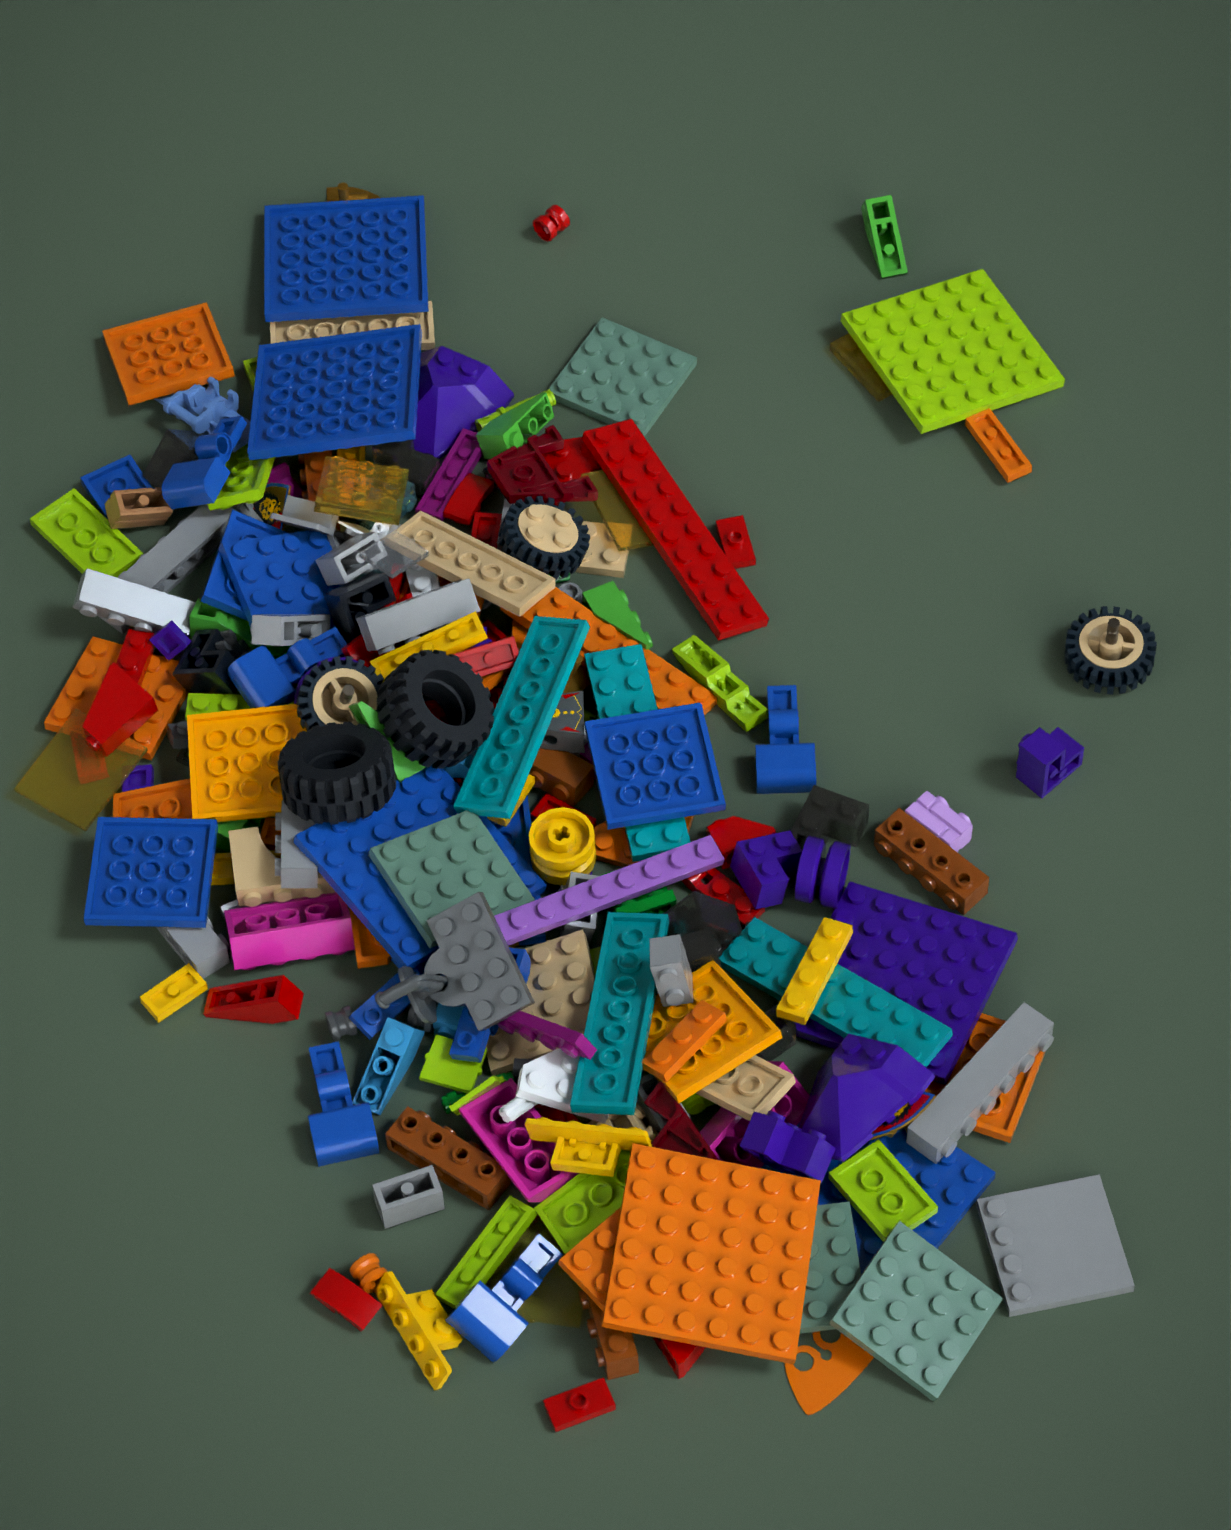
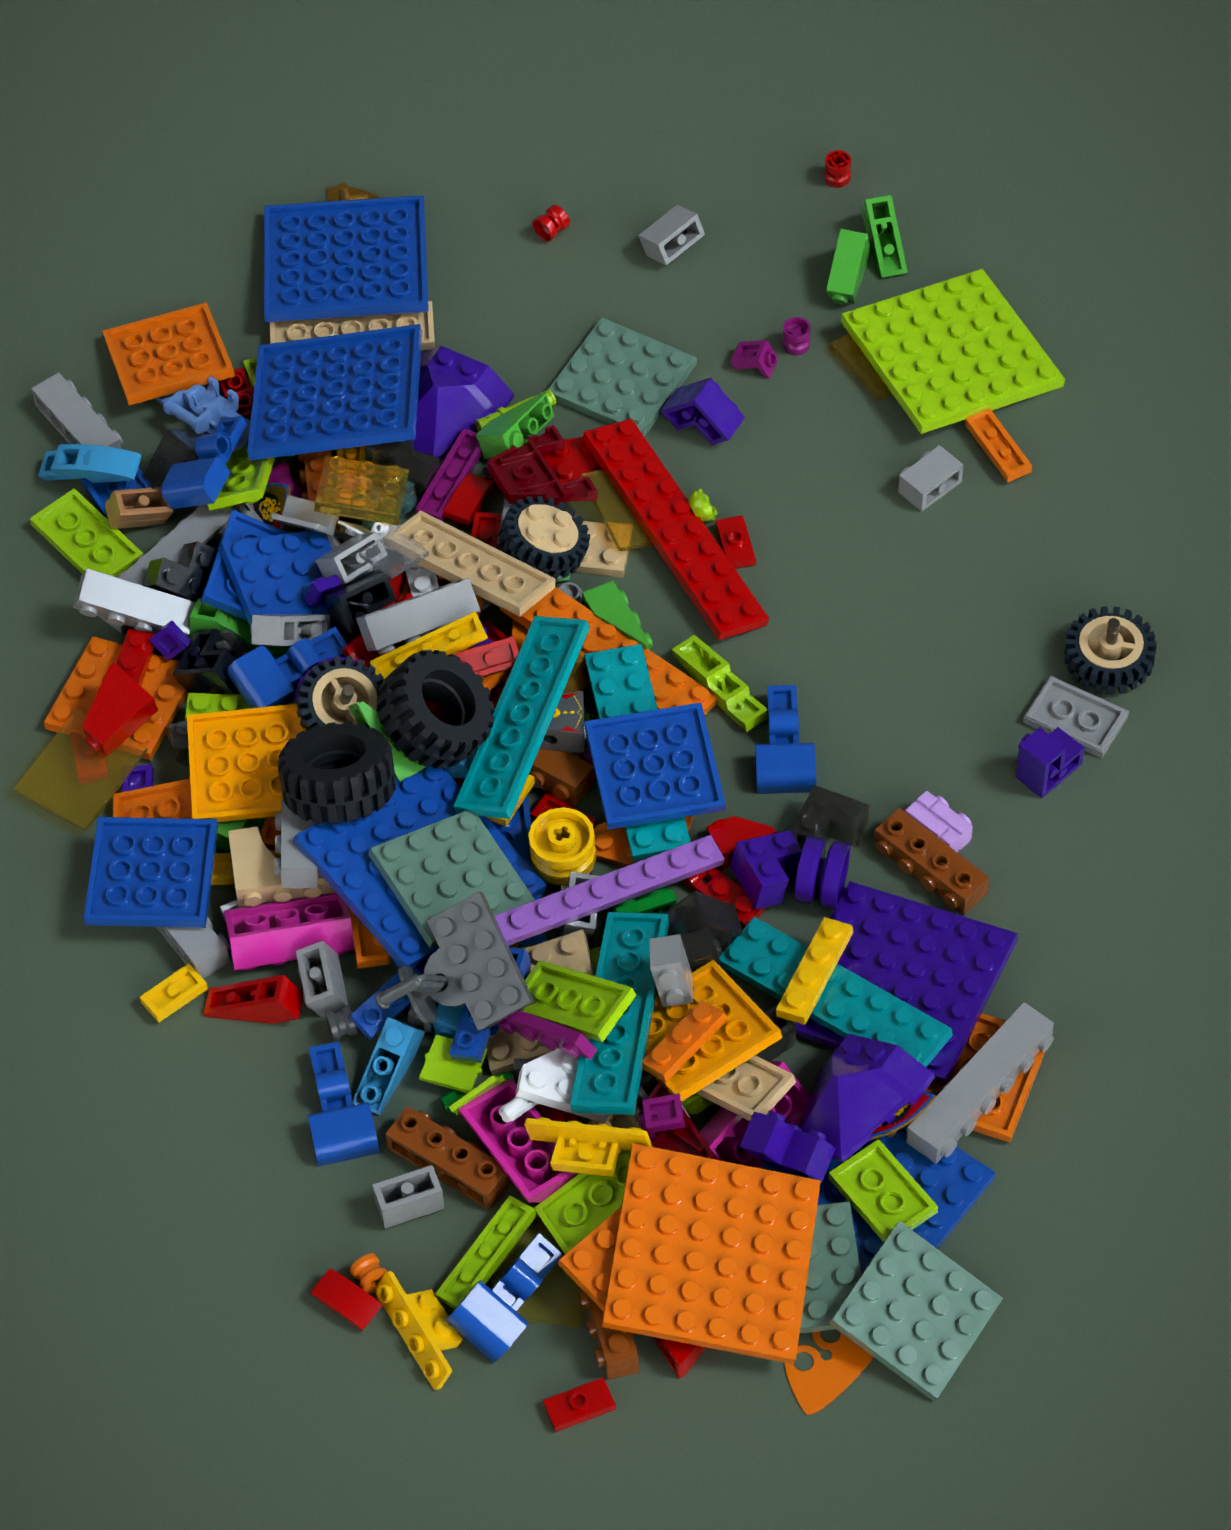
(73, 414): none -> light grey brick
(91, 462): none -> dark azure slope
(185, 578): none -> black brick
(242, 387): none -> red slope
(319, 587): none -> dark purple plate
(321, 978): none -> light grey brick
(577, 999): none -> lime plate
(661, 1114): none -> magenta bracket
(671, 235): none -> light grey brick
(701, 506): none -> lime plate
(706, 408): none -> dark purple brick
(755, 355): none -> magenta bracket
(796, 336): none -> magenta wheel
(837, 168): none -> red wheel
(848, 266): none -> bright green slope
(930, 478): none -> light grey brick
(1054, 1245): light grey plate -> none
(1078, 713): none -> light grey tile

